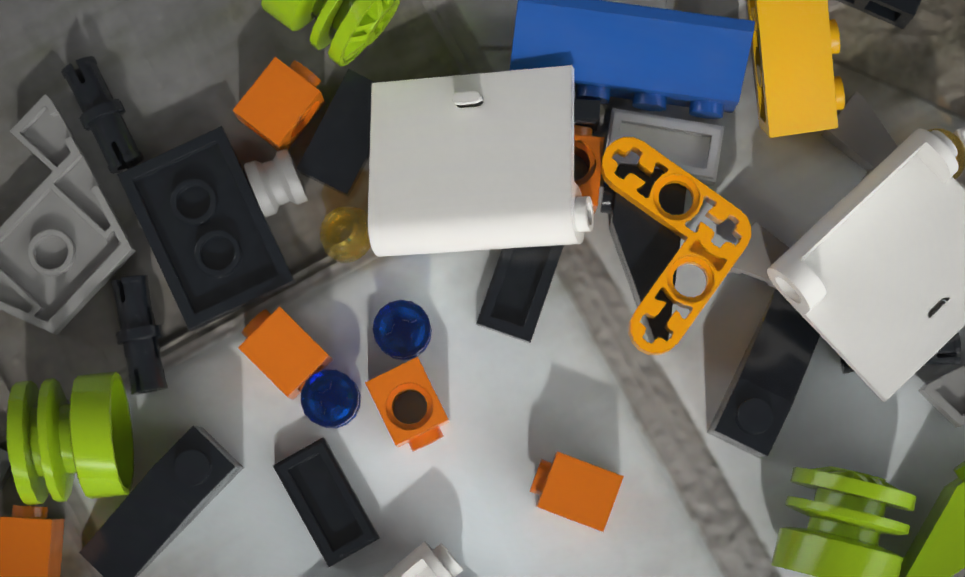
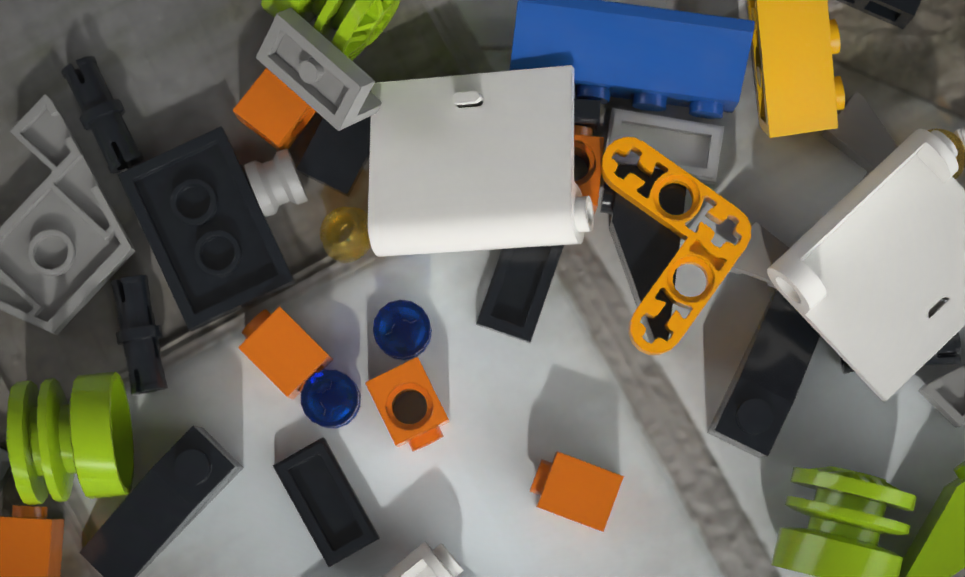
(317, 71): none -> light grey panel

